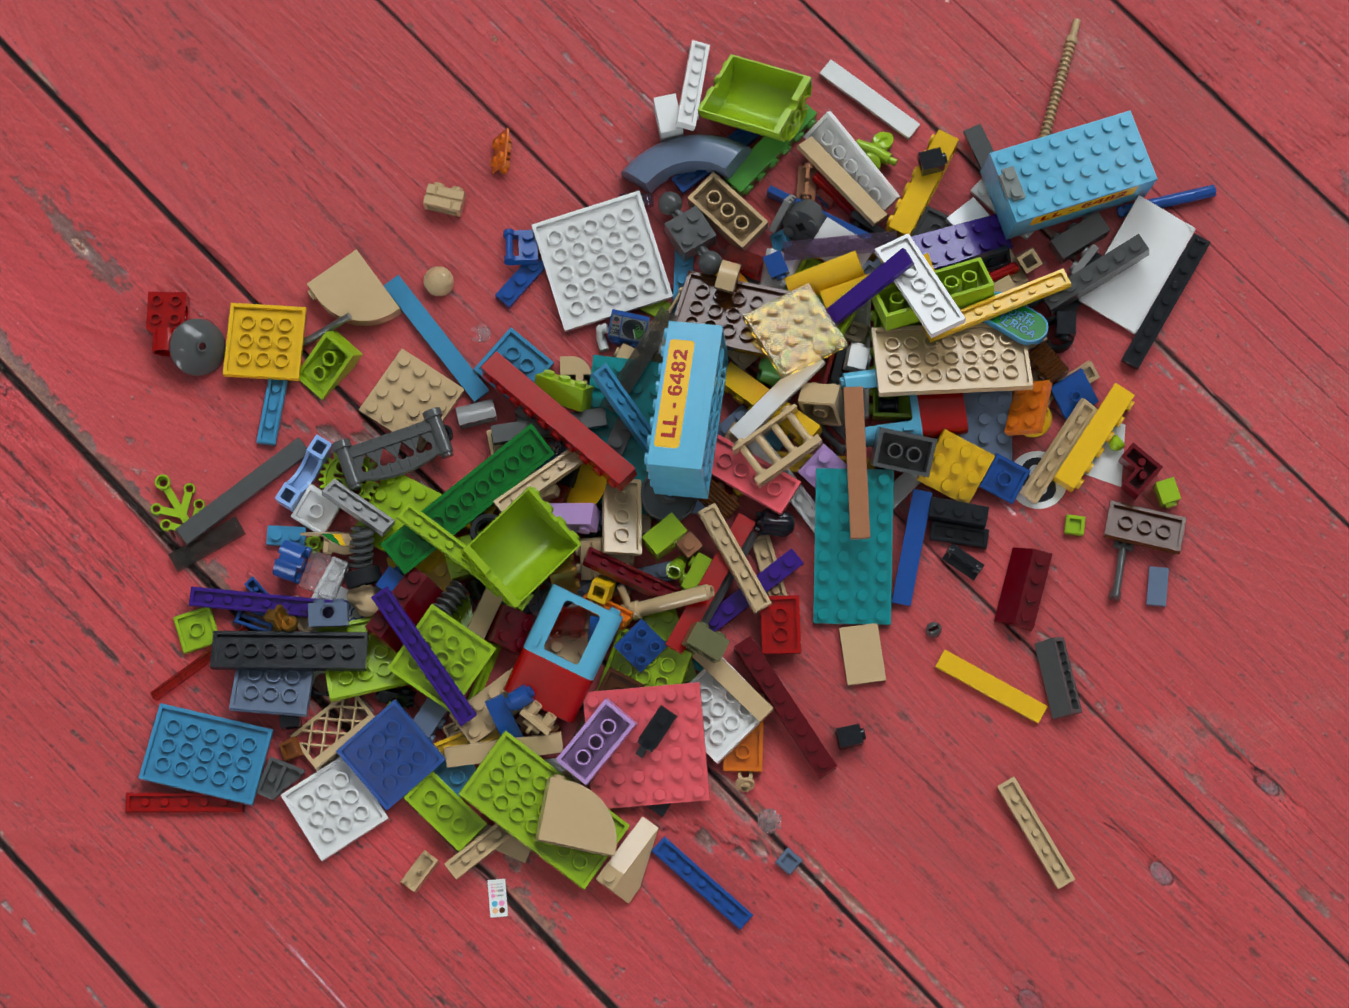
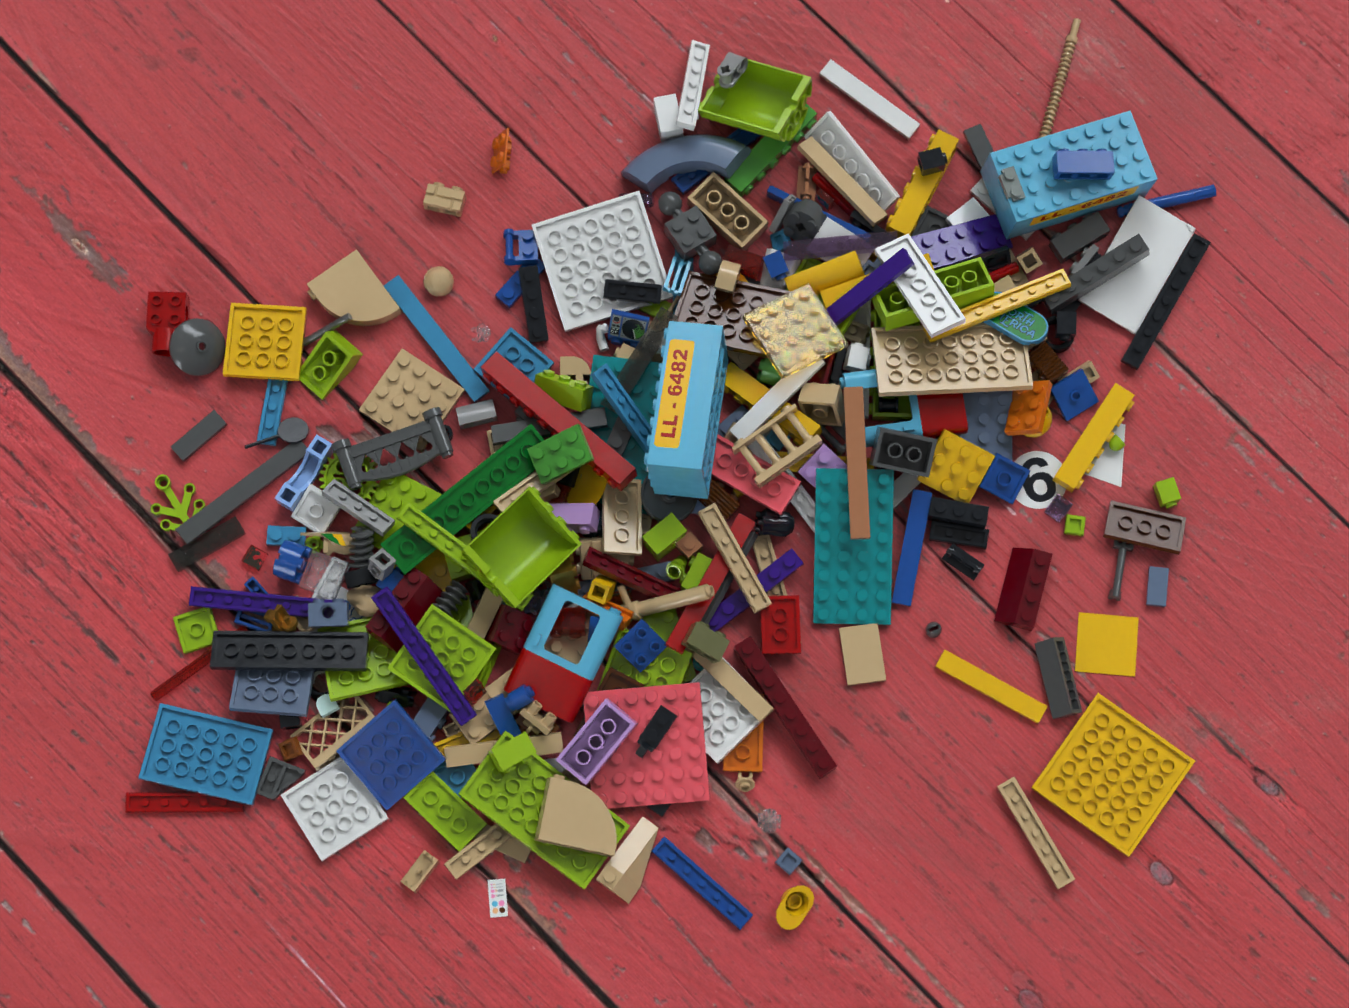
(198, 435): none -> dark grey tile
(254, 557): none -> clear red tile
(290, 430): none -> black piece
(325, 705): none -> light aqua tile
(378, 567): none -> light grey brick
(474, 691): none -> clear red tile
(511, 752): none -> lime brick
(533, 304): none -> black plate
(560, 454): none -> bright green plate
(632, 291): none -> black tile
(680, 263): none -> medium azure tile
(731, 69): none -> light grey piece
(794, 906): none -> yellow piece
(850, 736): black brick -> none
(878, 149): lime plant -> none
(1058, 451): tan plate -> none
(1058, 508): none -> clear purple slope
(1083, 164): none -> brick
(1106, 644): none -> yellow sticker
(1113, 774): none -> yellow plate
(1141, 466): dark red brick -> none

